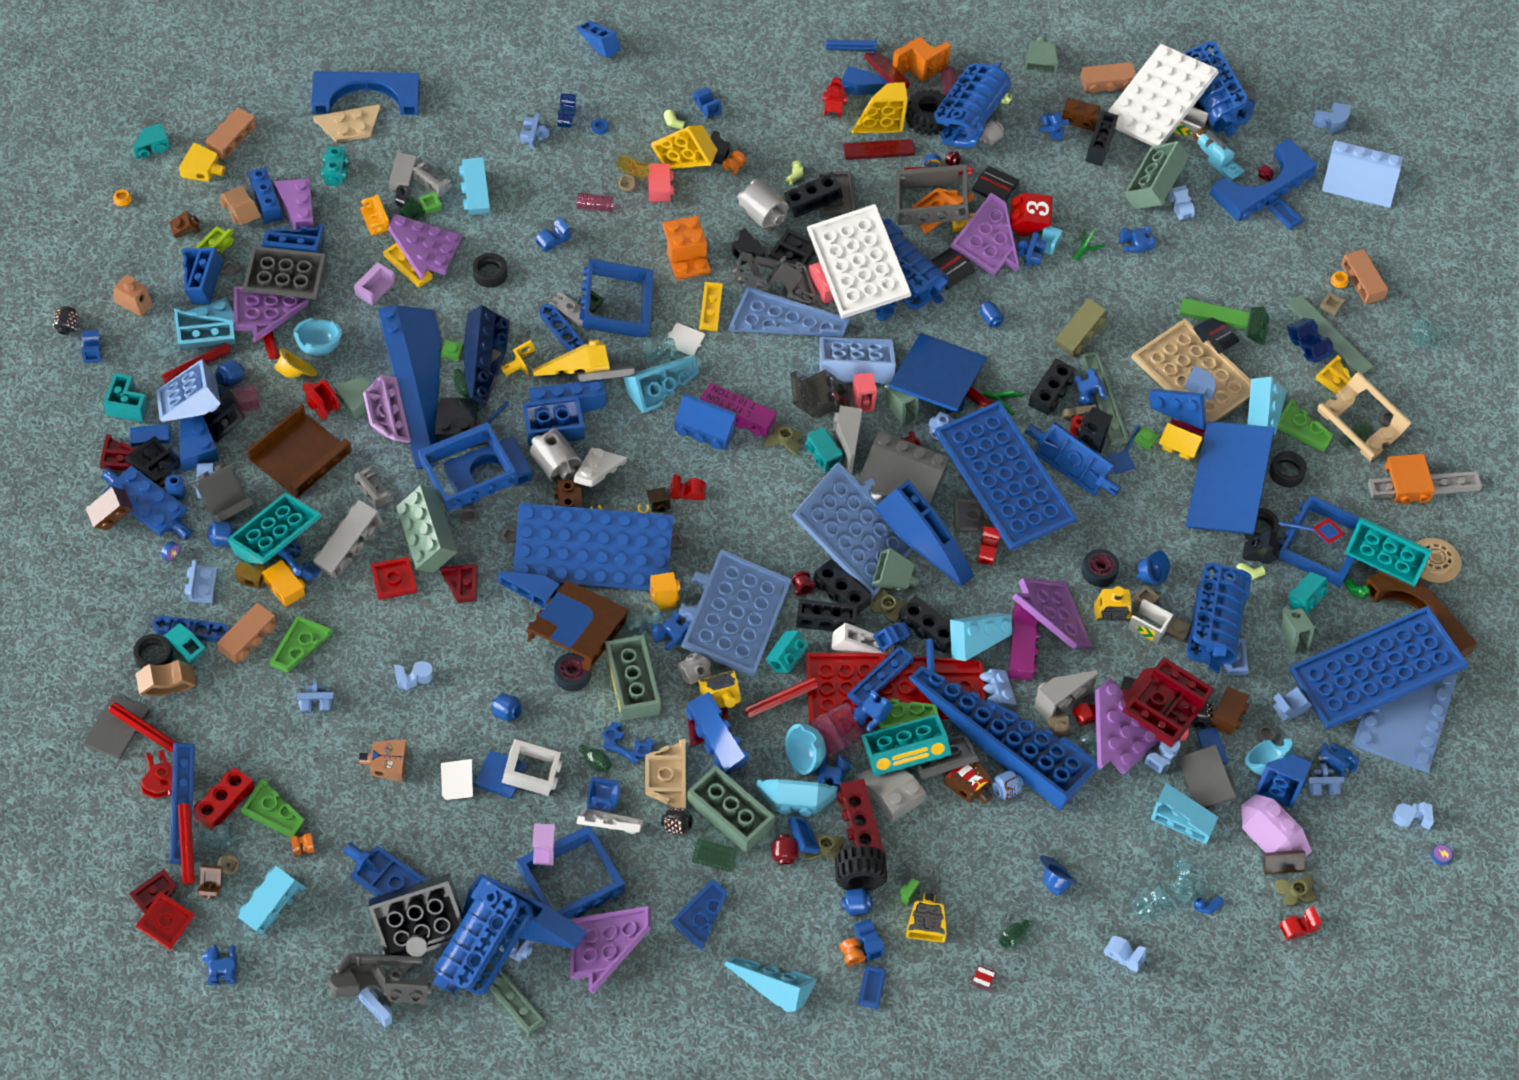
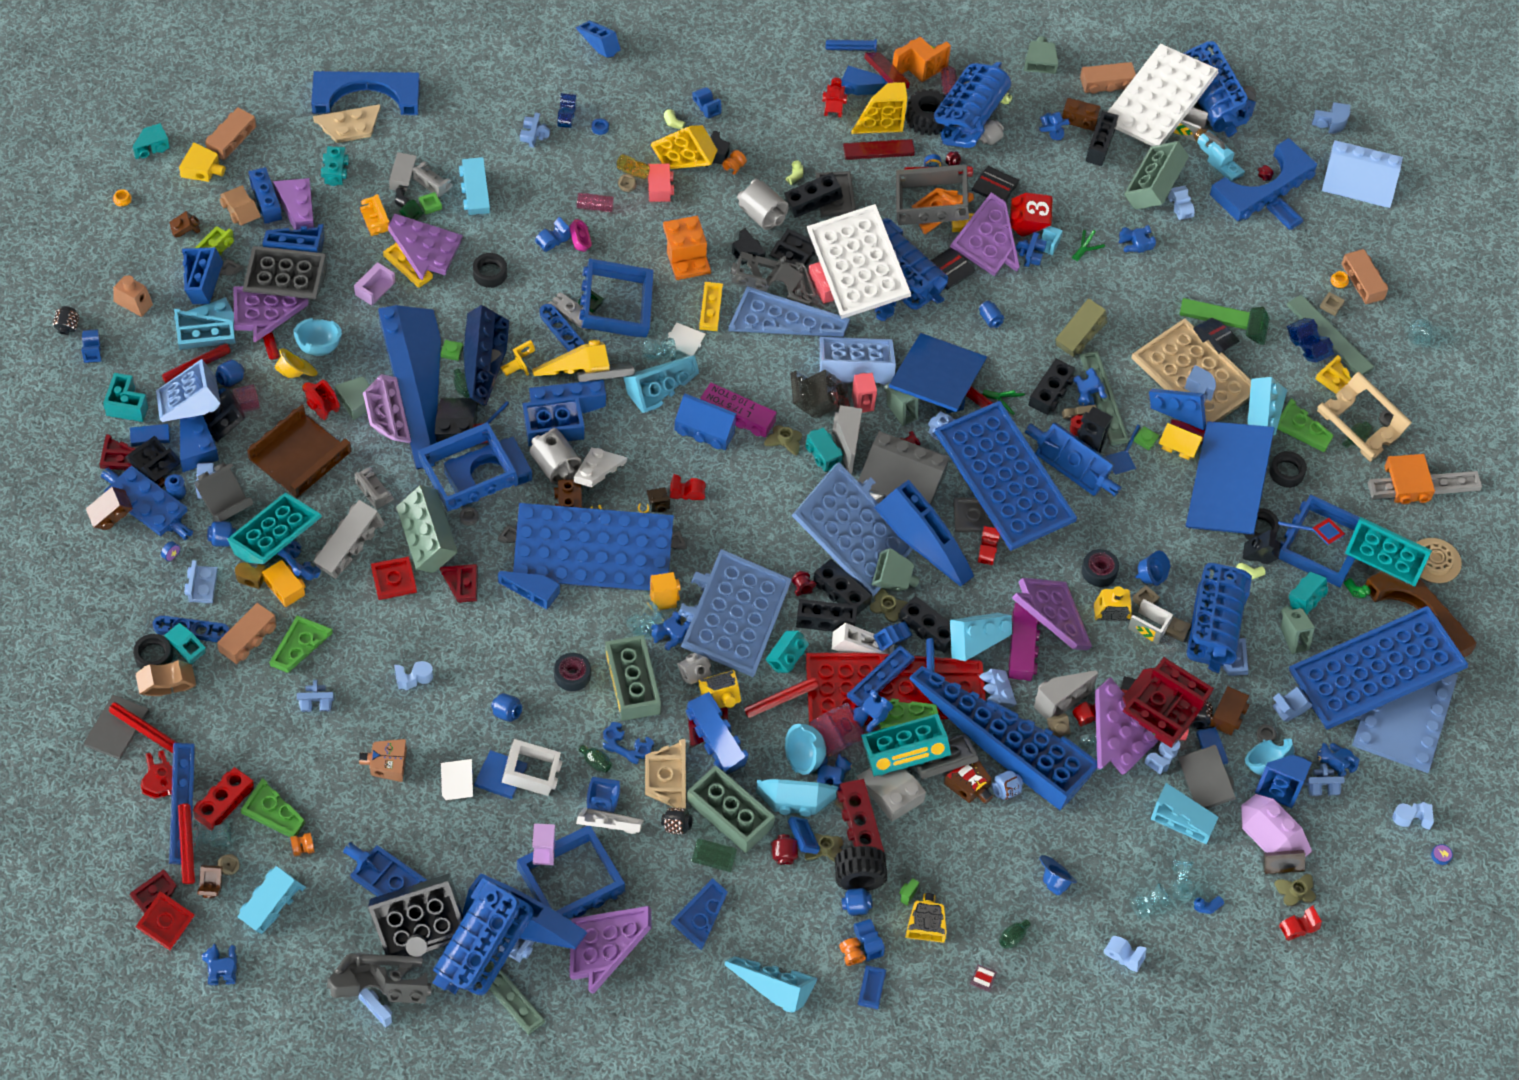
(579, 622): reddish brown panel -> none
(580, 235): none -> dark pink plate

